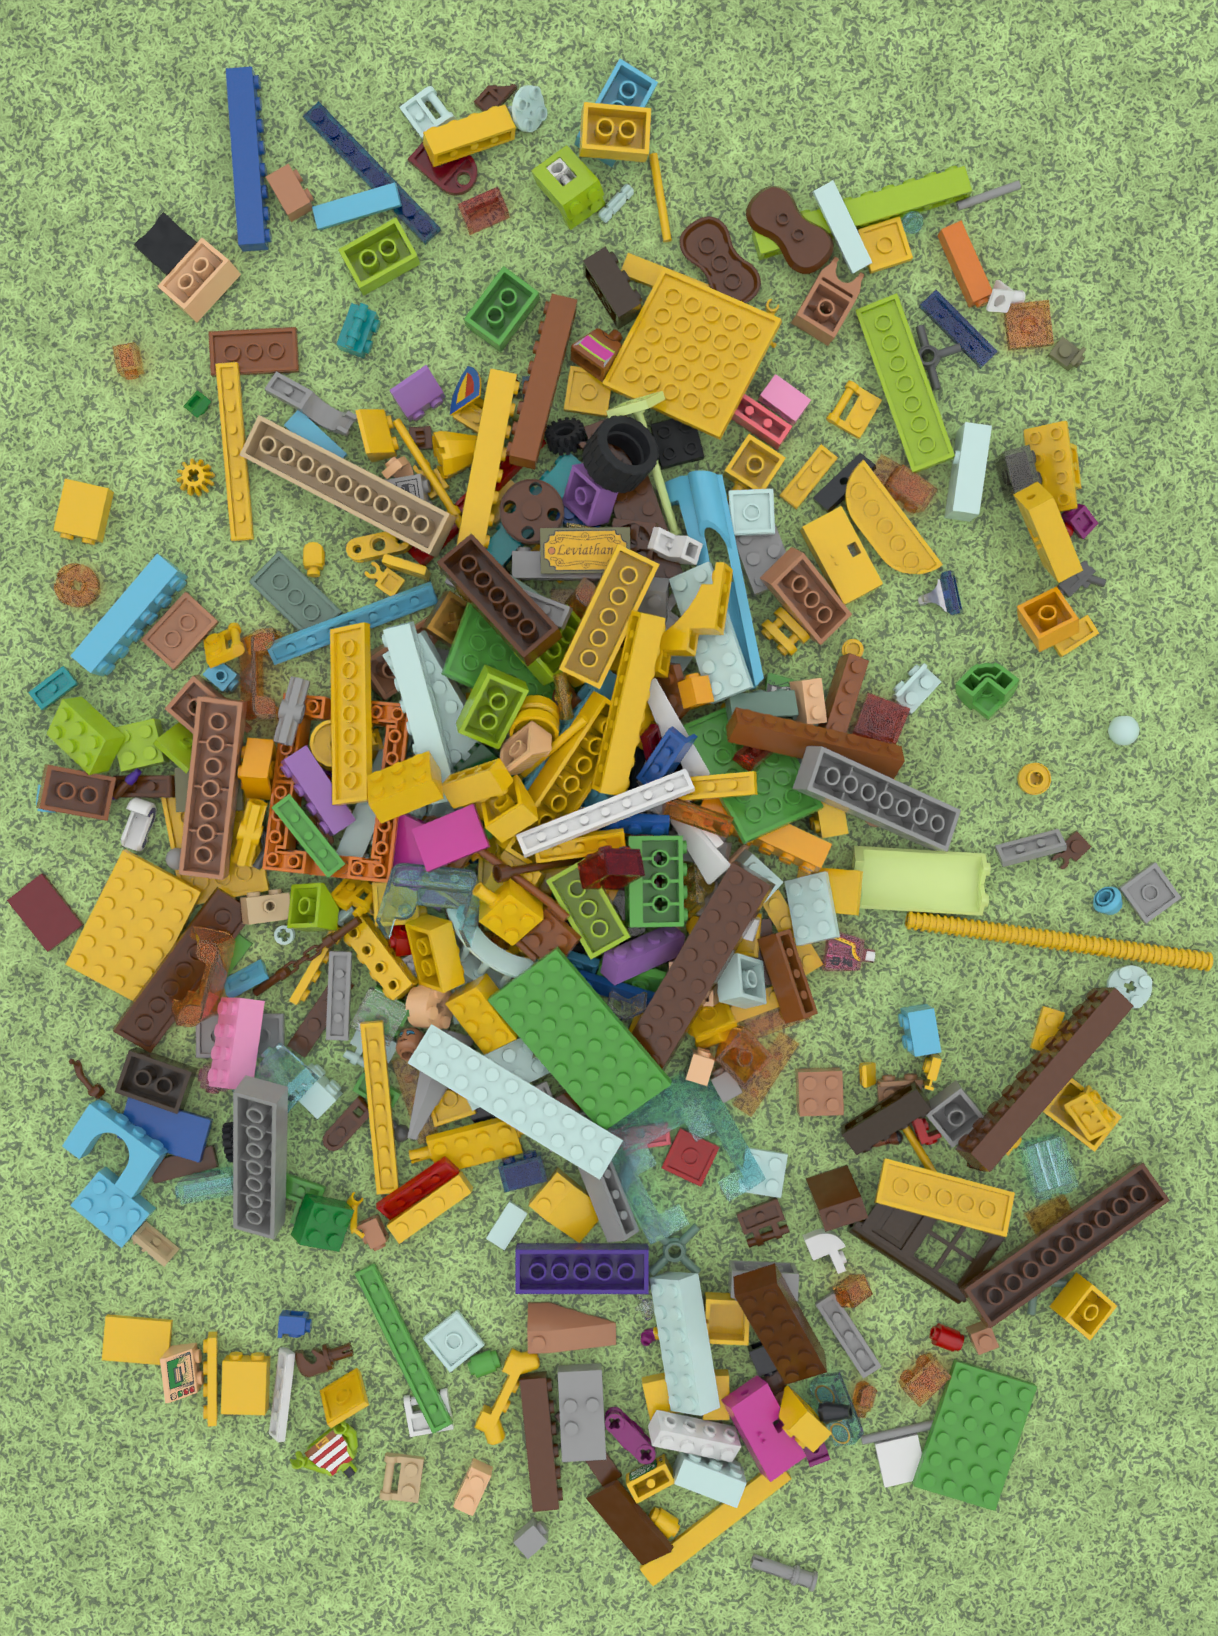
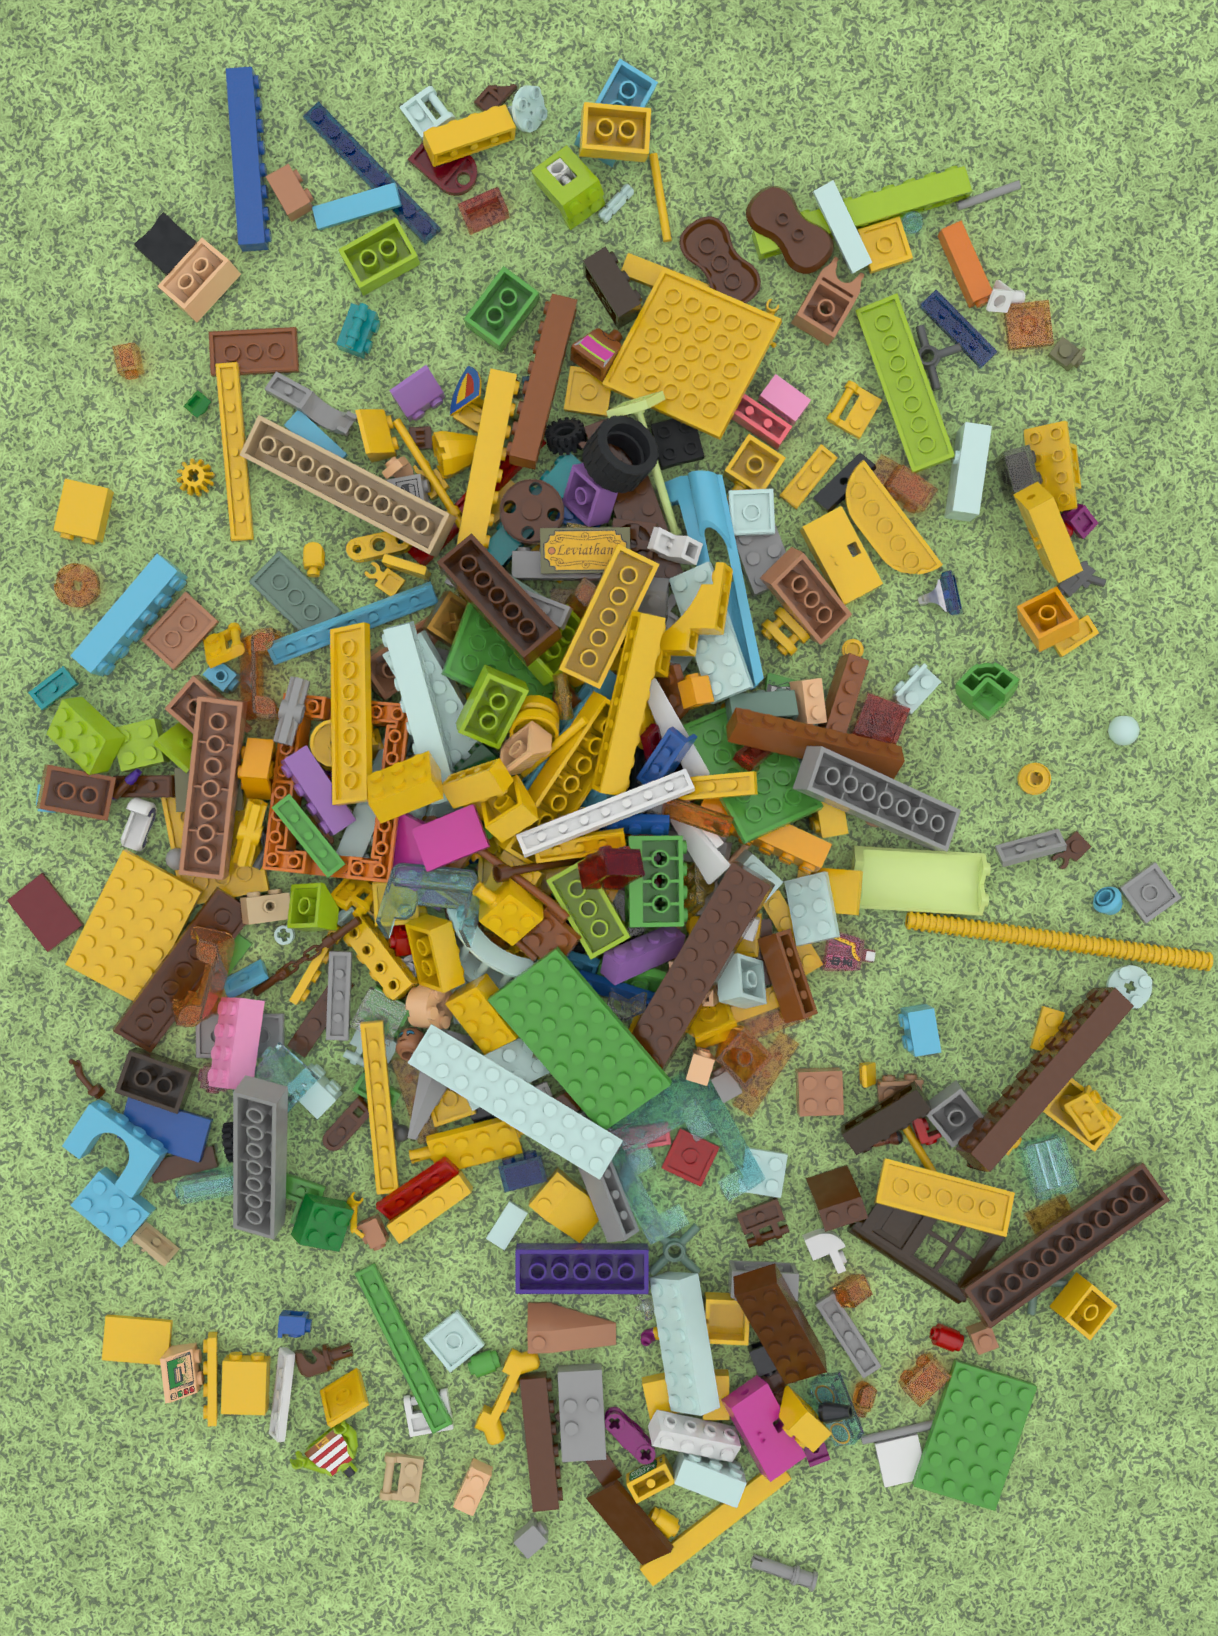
(931, 1068): yellow plate -> none

